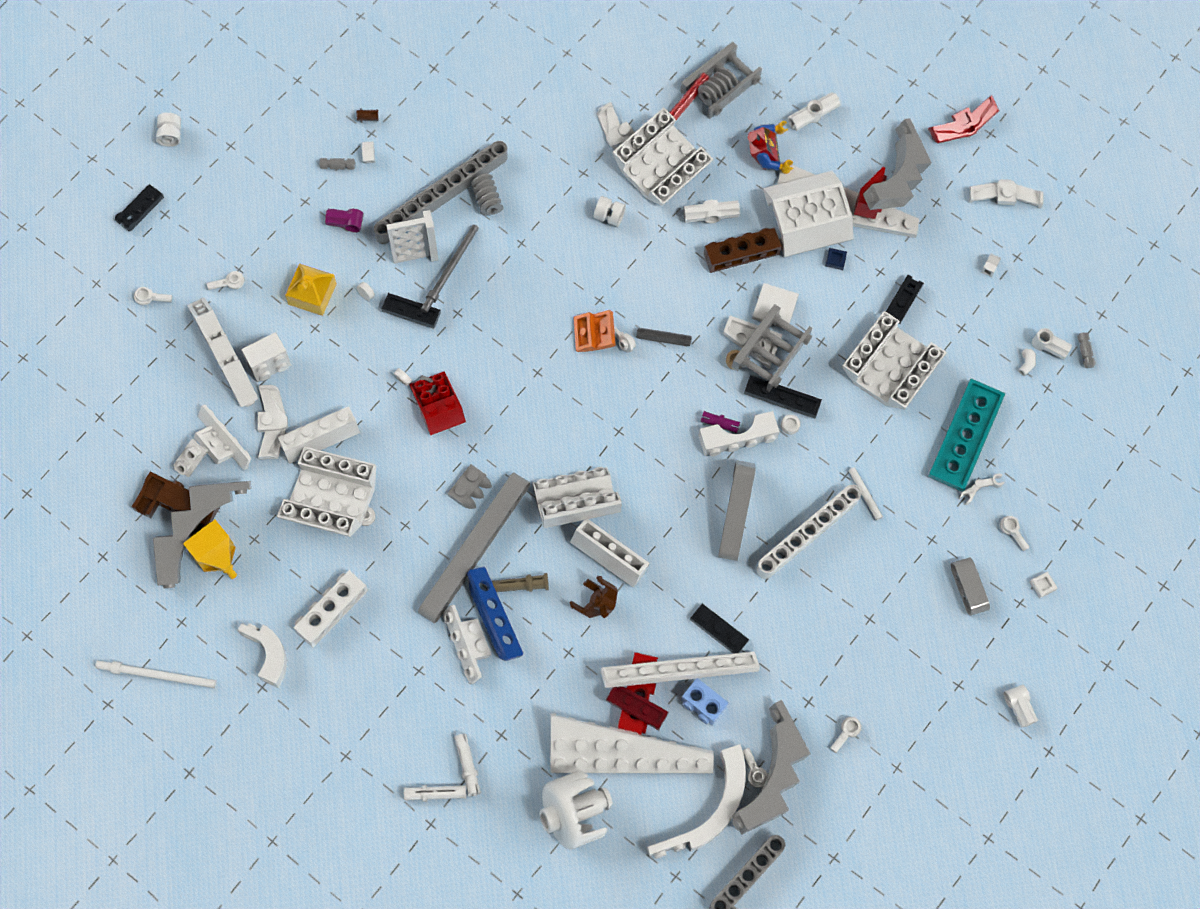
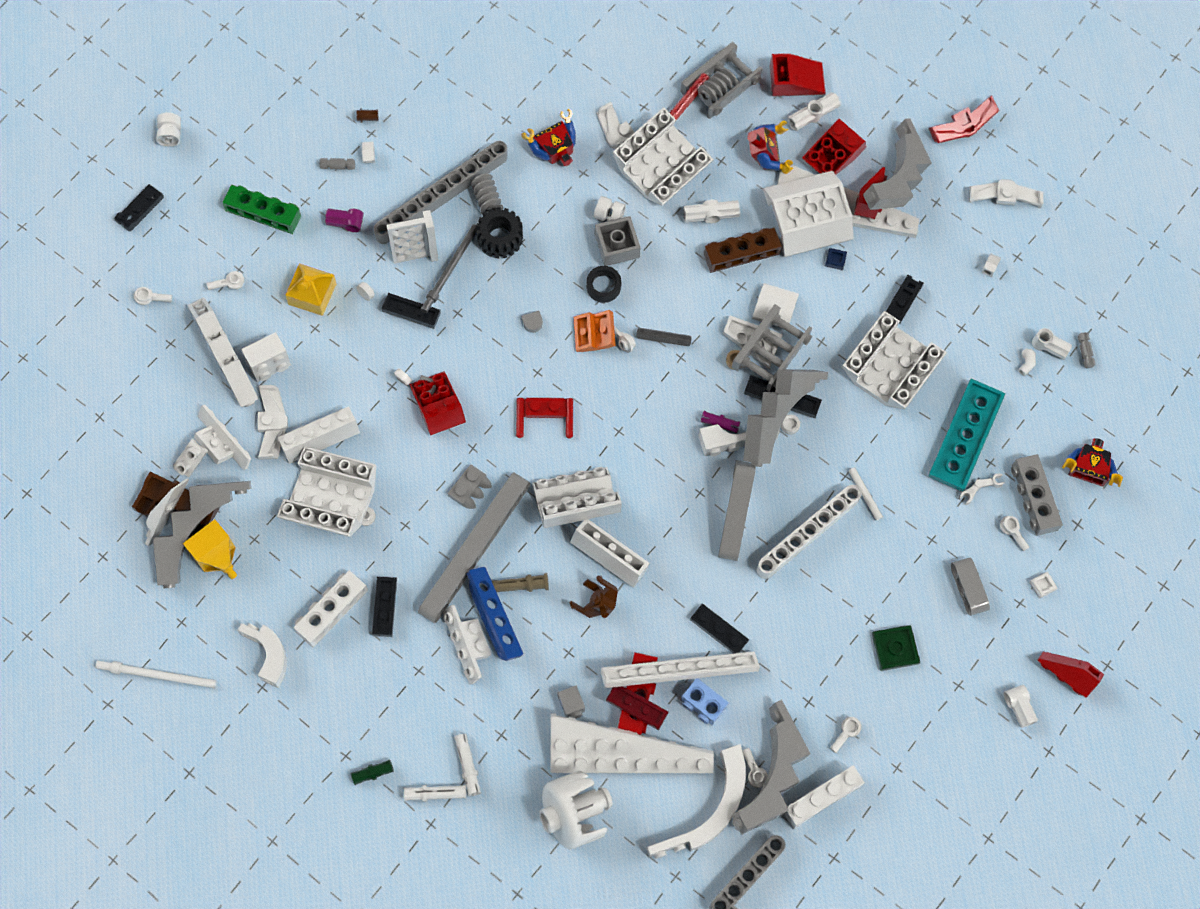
(160, 514): none -> white piece
(285, 222): none -> green brick
(372, 772): none -> dark green pin
(384, 606): none -> black plate
(499, 219): none -> black tyre
(532, 321): none -> light grey tile
(544, 409): none -> red plate
(554, 142): none -> torso
(571, 702): none -> light grey brick
(603, 271): none -> black tyre
(617, 241): none -> light grey brick
(763, 428): none -> light grey arch
(796, 75): none -> red slope
(823, 796): none -> white arch
(835, 149): none -> red slope
(896, 648): none -> dark green tile
(1032, 466): none -> light grey brick
(1076, 673): none -> red slope
(1093, 464): none -> torso

